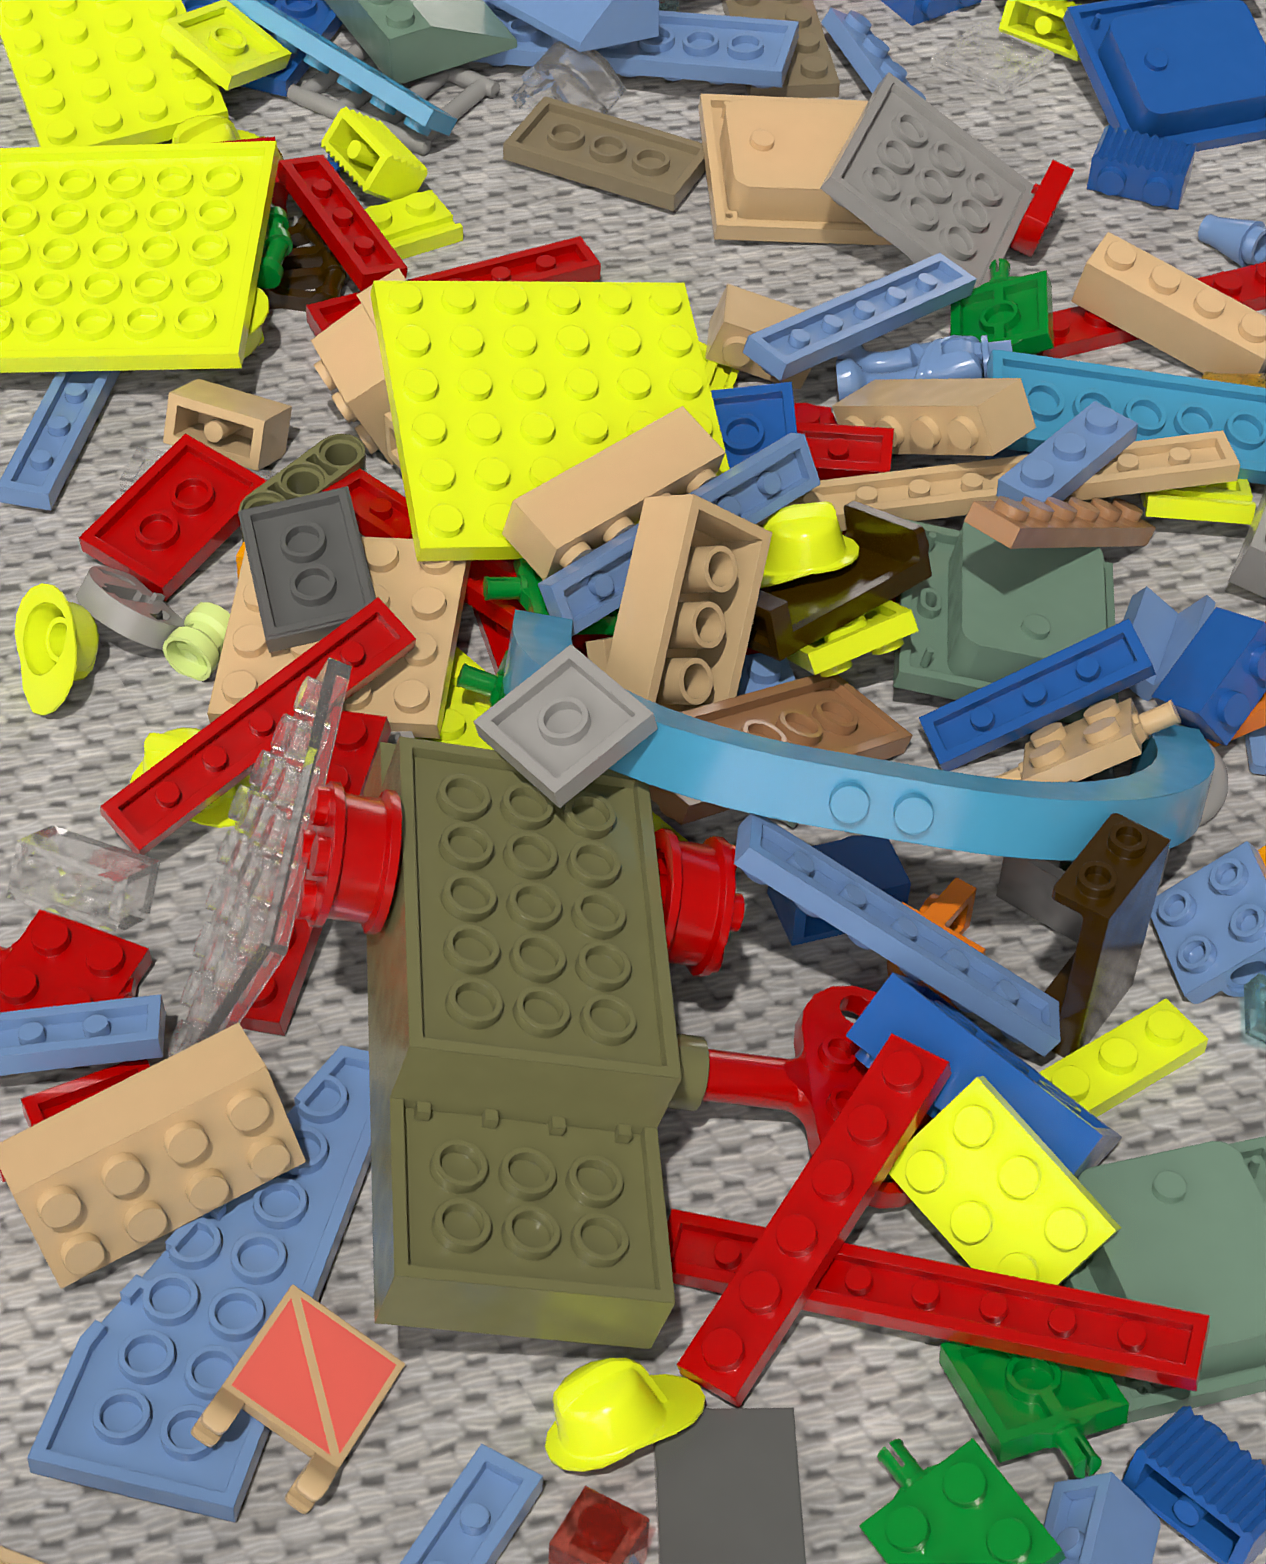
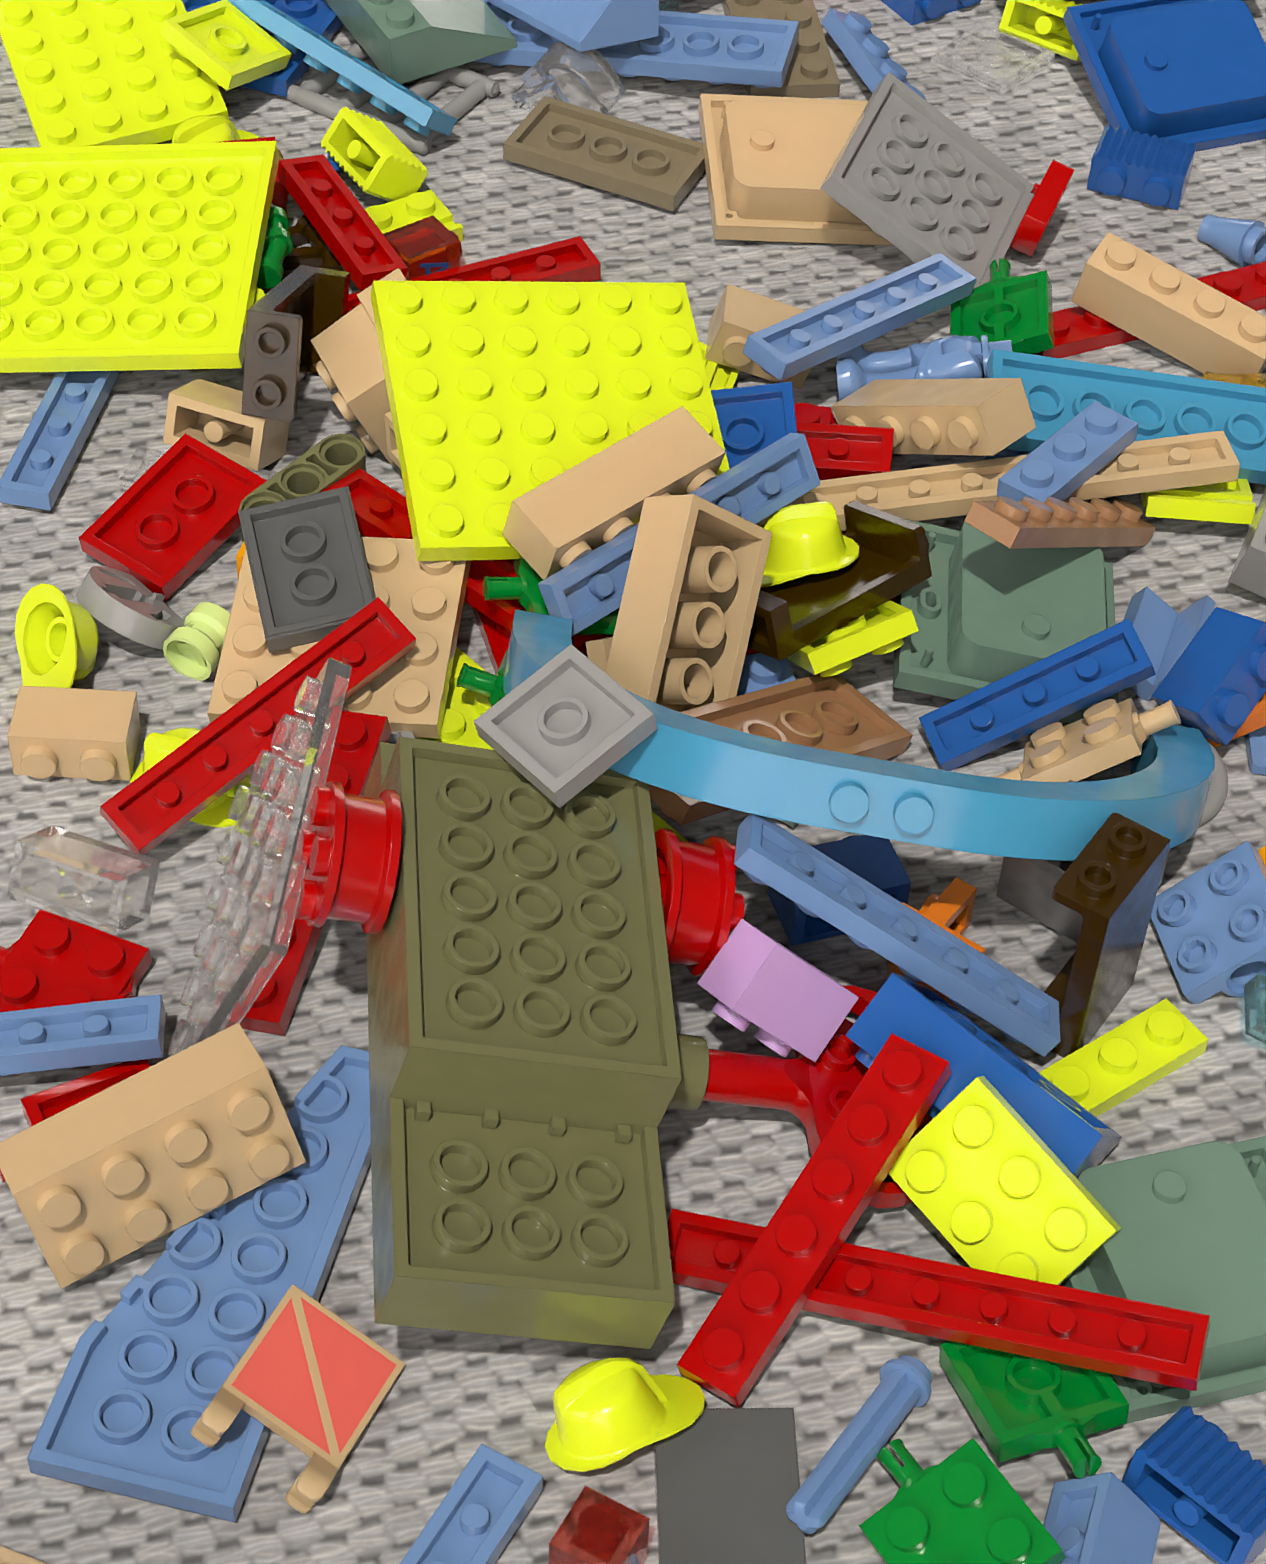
(74, 733): none -> tan brick
(281, 336): none -> dark brown panel
(426, 247): none -> clear red brick
(777, 992): none -> lavender brick
(902, 1386): none -> medium blue axle

